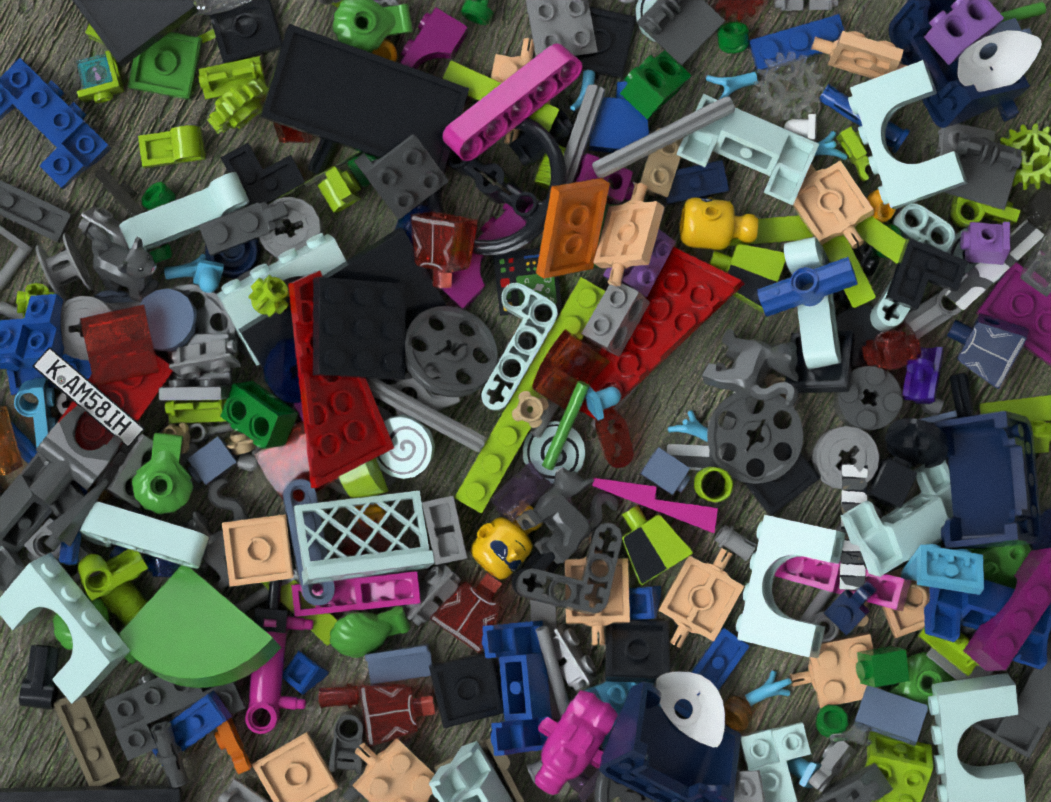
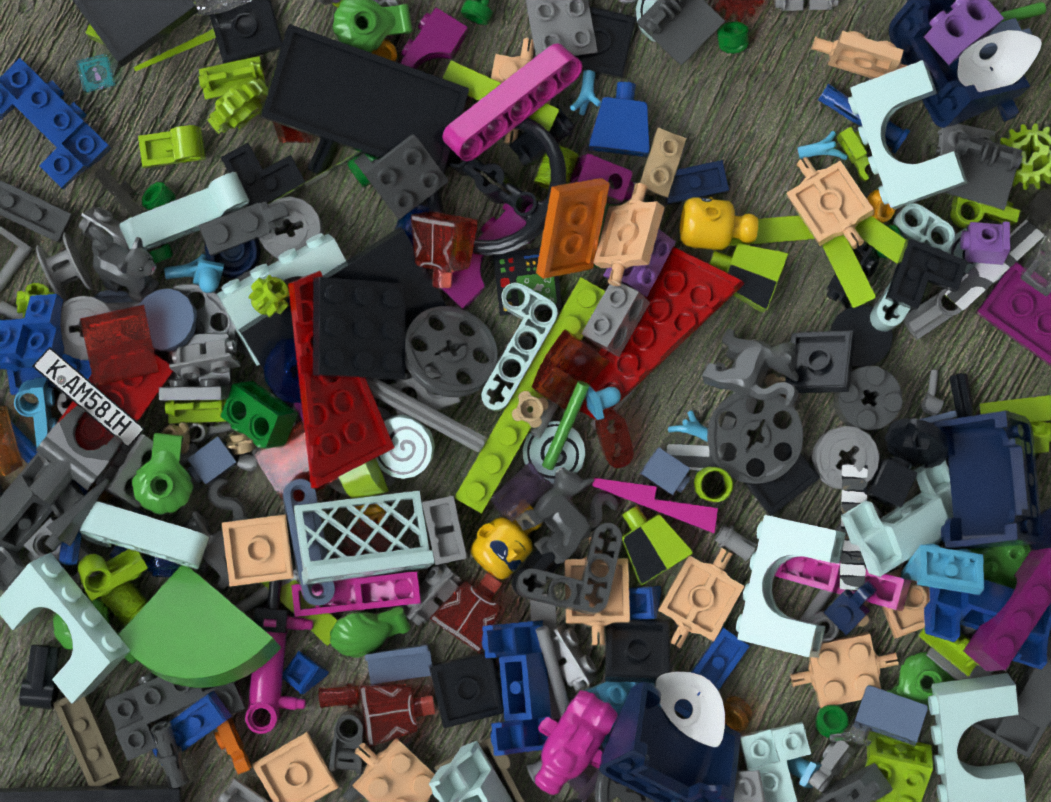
(104, 92): lime bracket -> none
(167, 66): bright green tile -> none
(340, 189): lime plate -> none
(582, 130): light grey axle -> none
(654, 83): green brick -> none
(663, 137): light grey axle -> none
(733, 83): medium azure bar -> none
(755, 145): light aqua bracket -> none
(769, 689): medium azure bar -> none
(794, 75): clear gear -> none
(796, 39): blue plate -> none
(803, 127): white piece -> none
(816, 322): light aqua beam -> none
(825, 281): blue piece -> none
(882, 666): green brick -> none
(891, 349): clear red gear -> none
(923, 376): dark purple hips -> none
(989, 346): dark blue torso -> none

